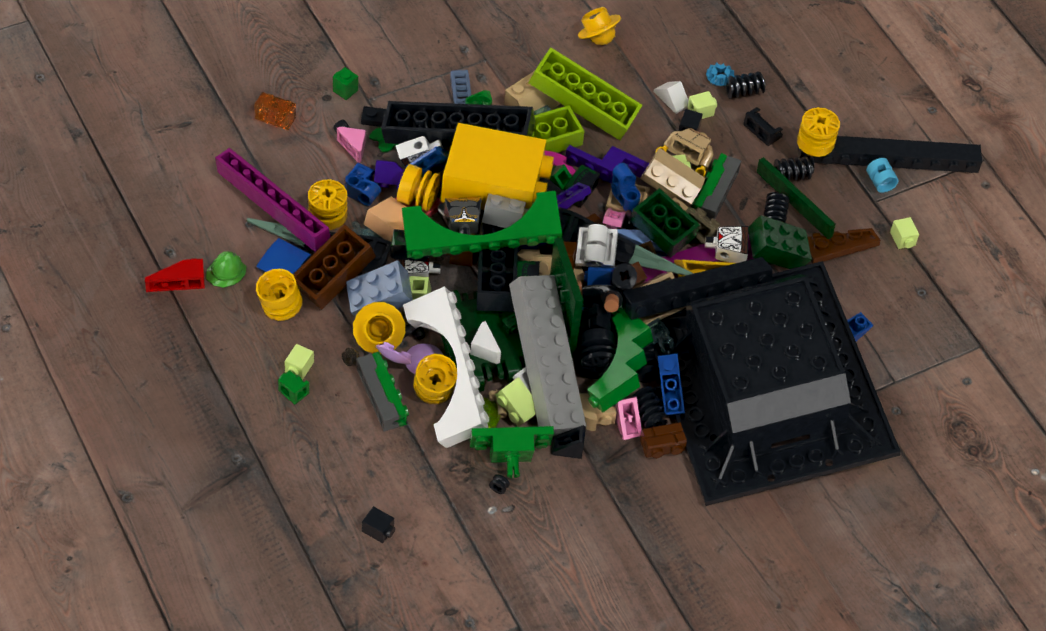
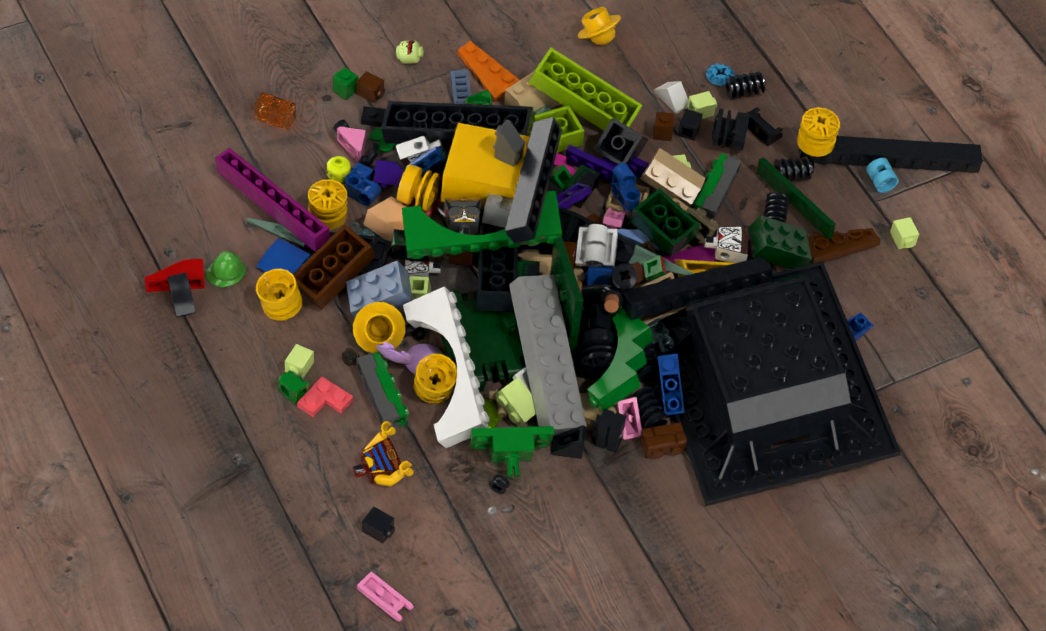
(181, 294): none -> black slope
(324, 393): none -> coral plate
(338, 168): none -> neon yellow head
(370, 87): none -> reddish brown brick
(373, 152): none -> black arm
(381, 460): none -> torso
(383, 595): none -> bright pink hinge
(409, 52): none -> yellowish green head
(484, 345): white slope -> none
(487, 70): none -> orange wing
(508, 144): none -> dark grey slope
(533, 180): none -> black brick
(609, 430): none -> black brick
(620, 143): none -> black slope
(654, 268): none -> green plate
(663, 126): none -> reddish brown brick
(692, 144): tan torso -> none
(730, 129): none -> black wheel

